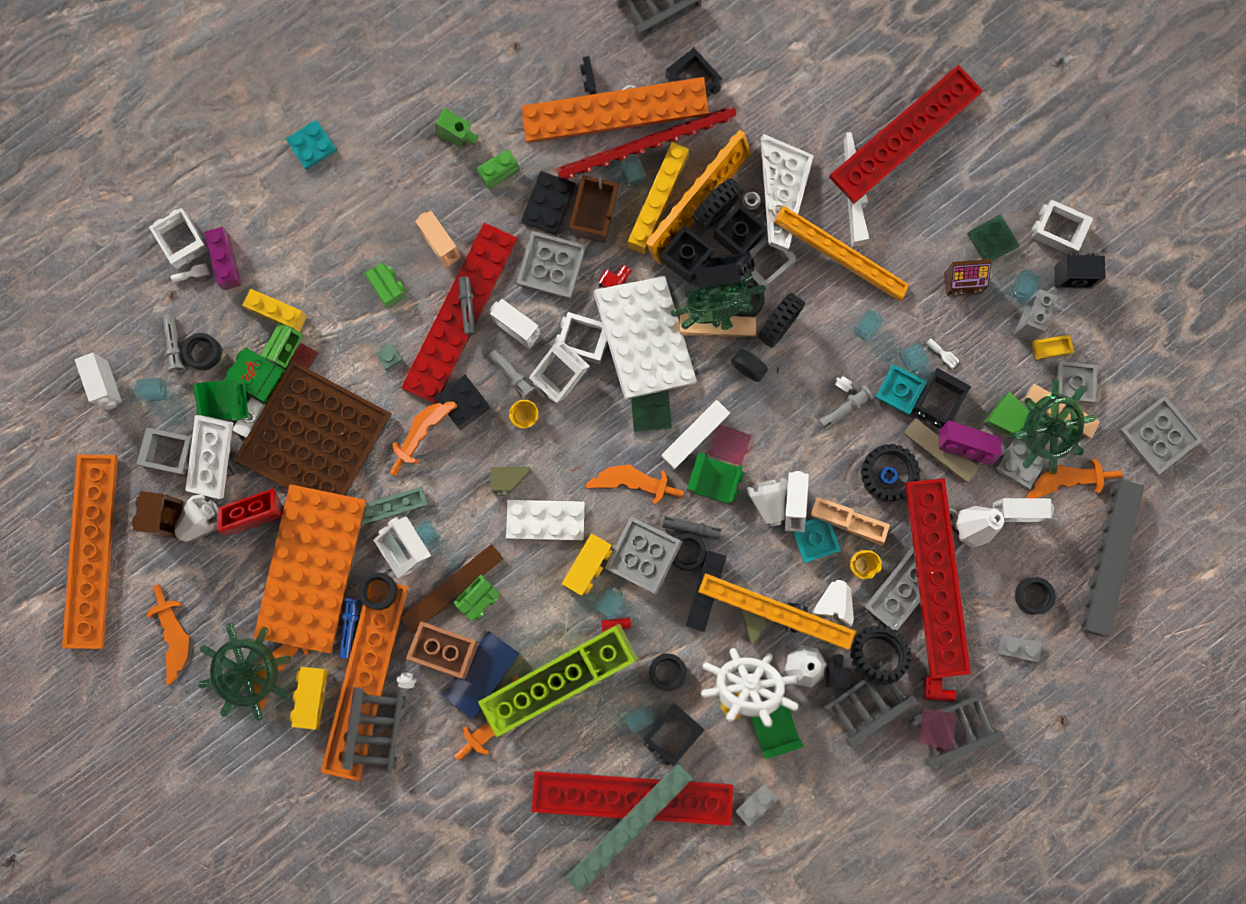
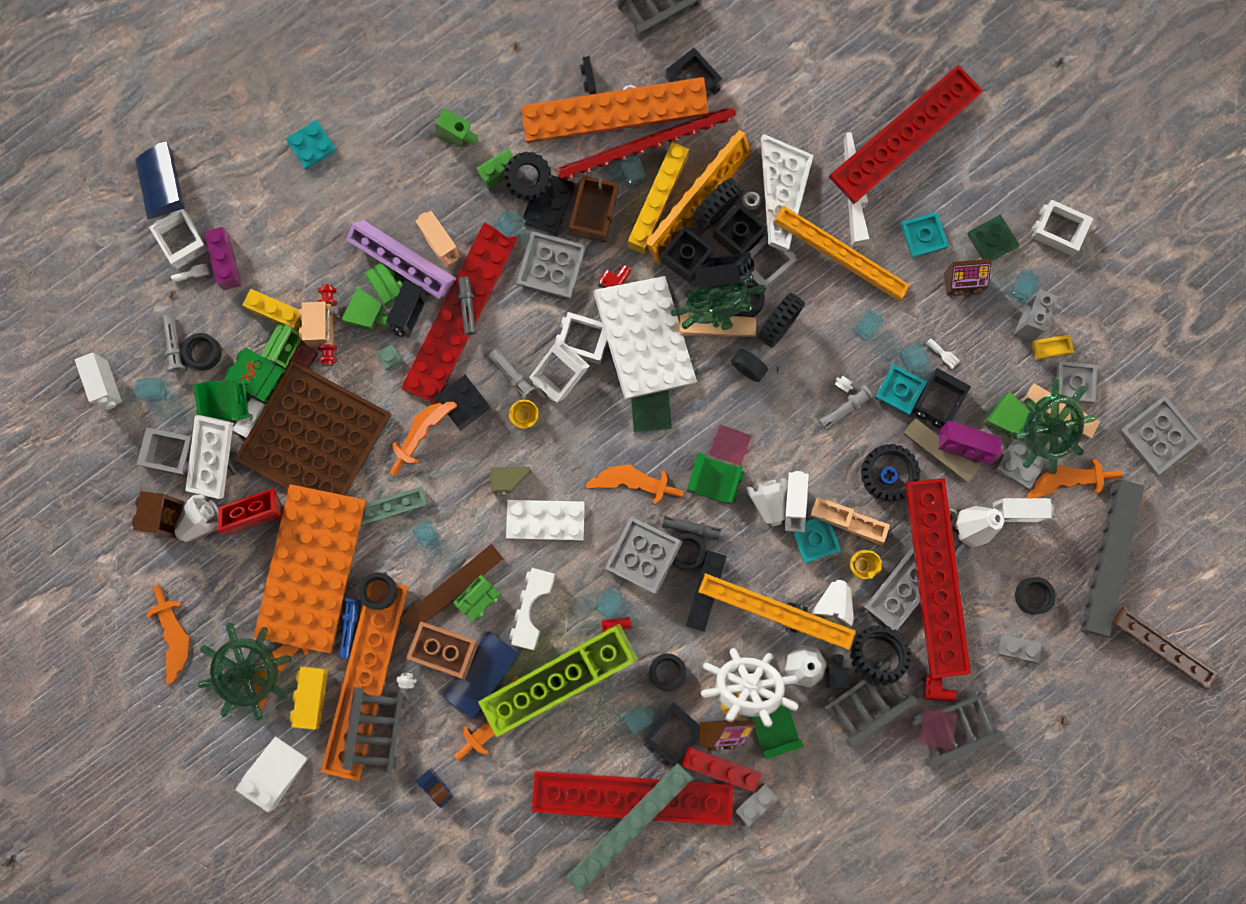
(90, 552): orange plate -> none
(159, 181): none -> dark blue slope
(271, 774): none -> white slope
(318, 325): none -> light nougat brick
(365, 312): none -> bright green torso
(392, 552): white window -> none
(400, 258): none -> lavender brick
(406, 309): none -> black window
(435, 787): none -> leg
(509, 223): none -> clear light blue brick
(515, 323): white window -> none
(525, 633): none -> white arch
(539, 164): none -> black tyre
(587, 565): yellow brick -> none
(695, 434): white slope -> none
(721, 769): none -> red plate
(725, 733): none -> reddish brown slope
(753, 624): olive slope -> none
(924, 235): none -> teal plate
(1079, 271): black brick -> none
(1164, 647): none -> reddish brown tile

